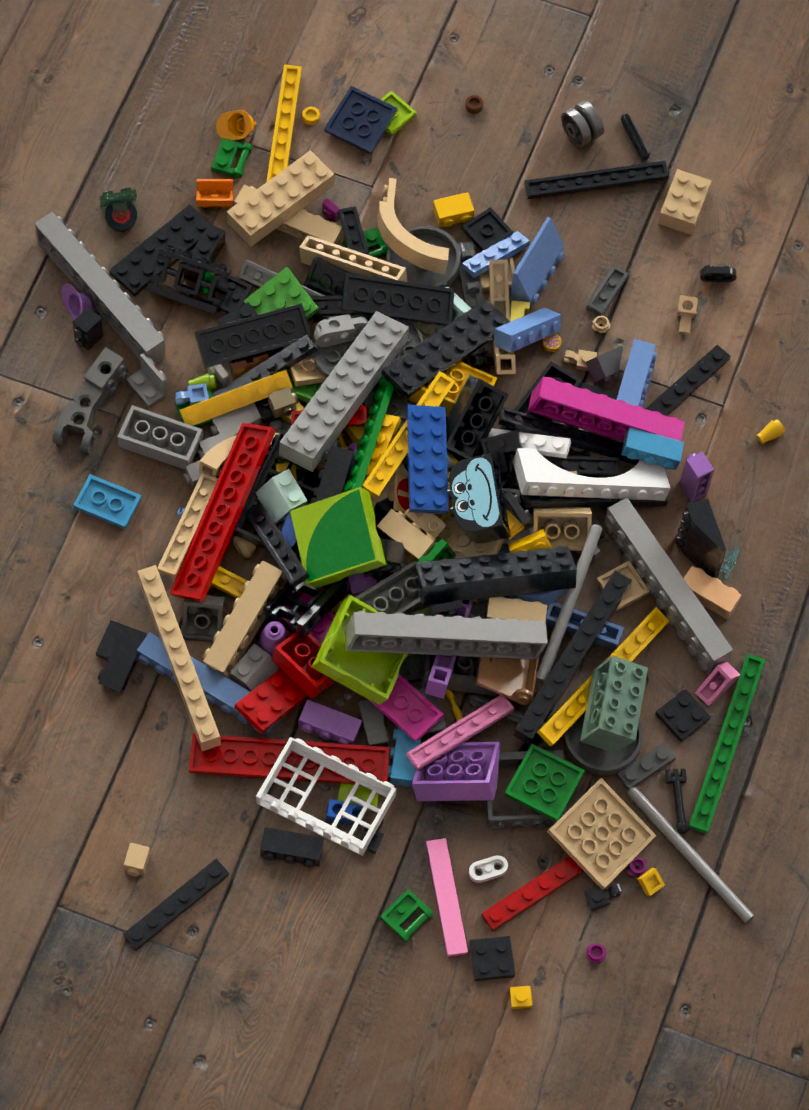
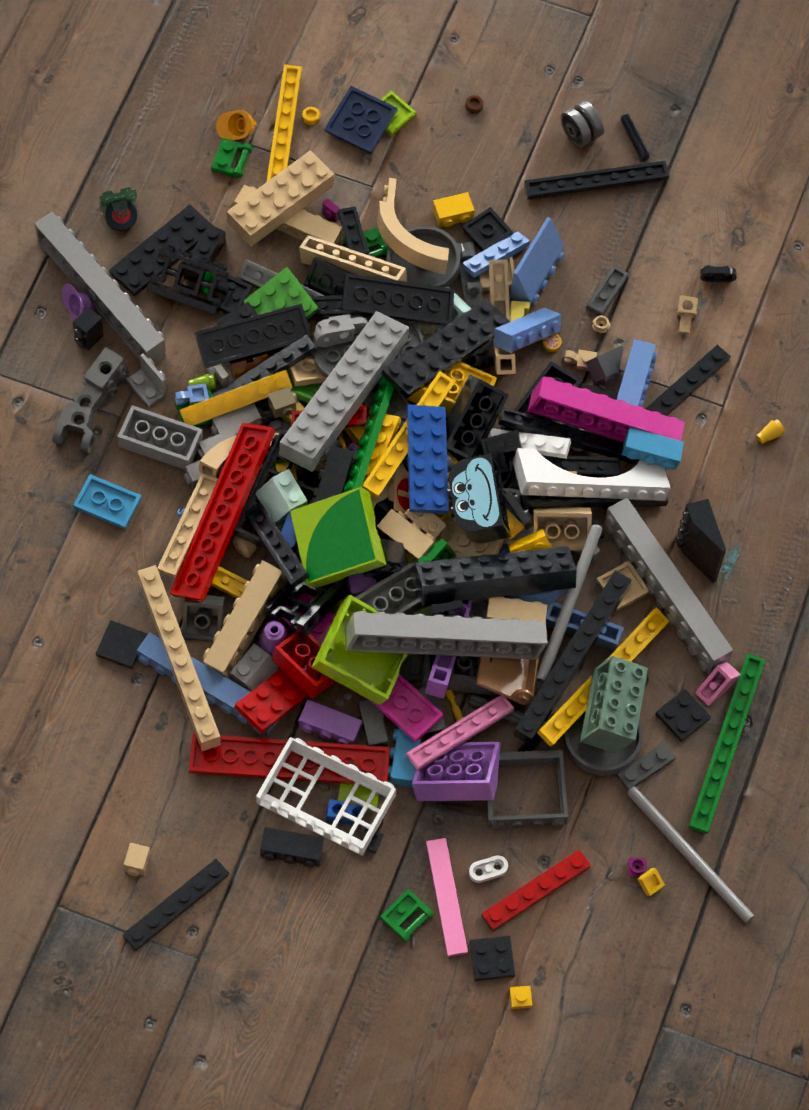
(117, 671): black brick -> none
(214, 193): orange bracket -> none
(544, 782): green plate -> none
(596, 953): magenta plate -> none
(600, 898): black plate -> none
(601, 833): tan plate -> none
(676, 780): black hinge -> none
(684, 202): tan brick -> none
(696, 476): medium lavender brick -> none
(712, 592): light nougat brick -> none

